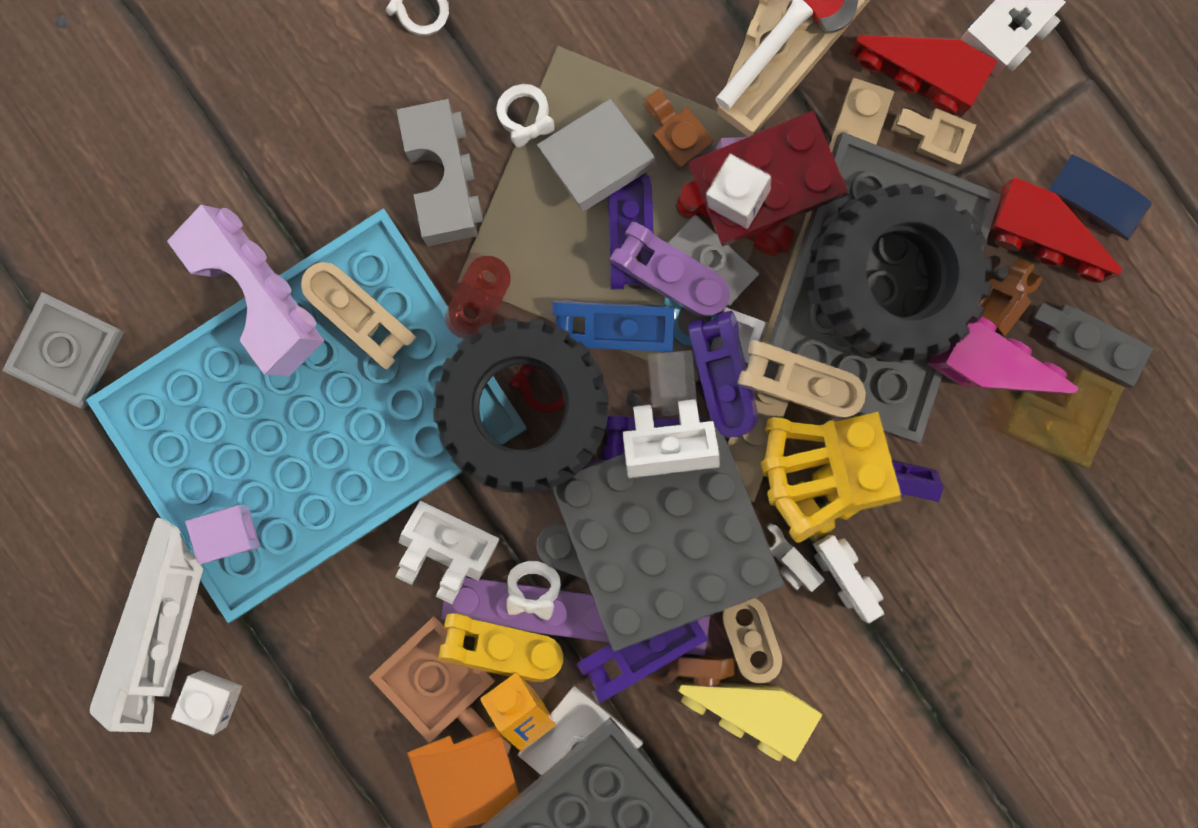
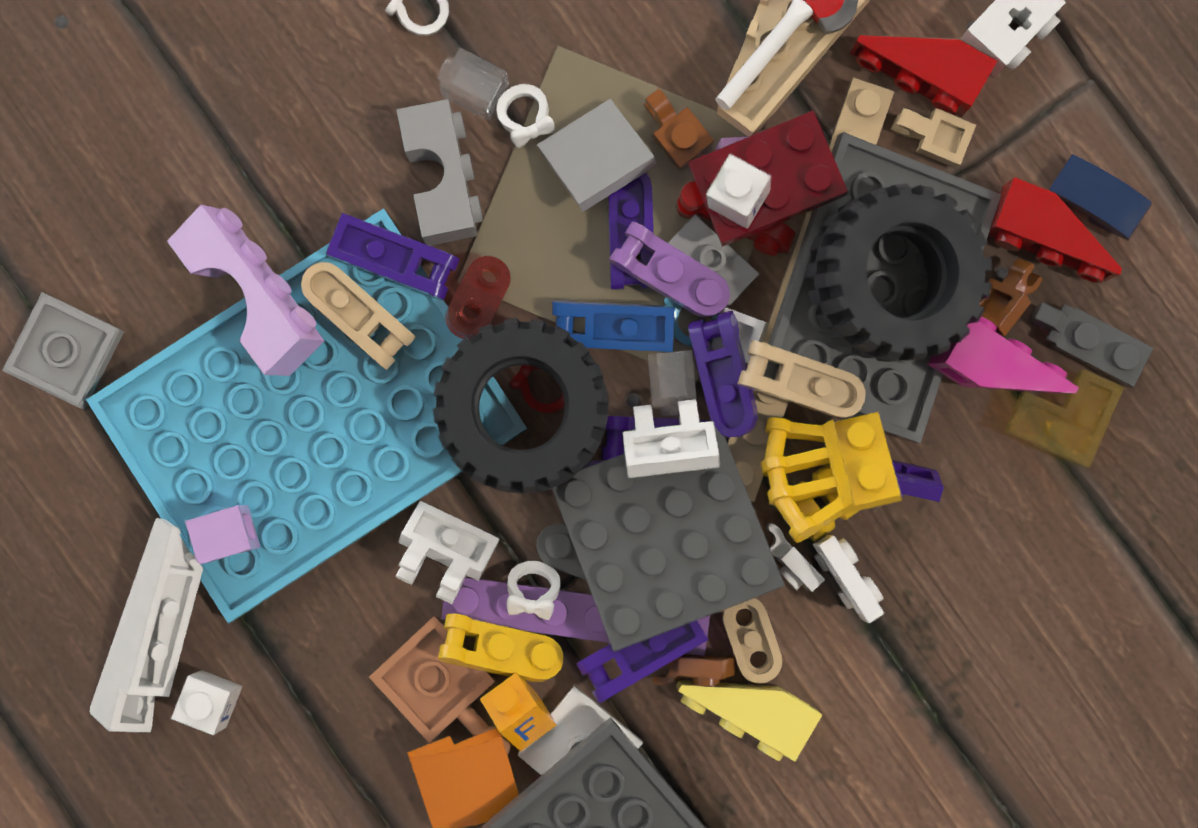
(390, 255): none -> dark purple plate
(472, 83): none -> clear brick

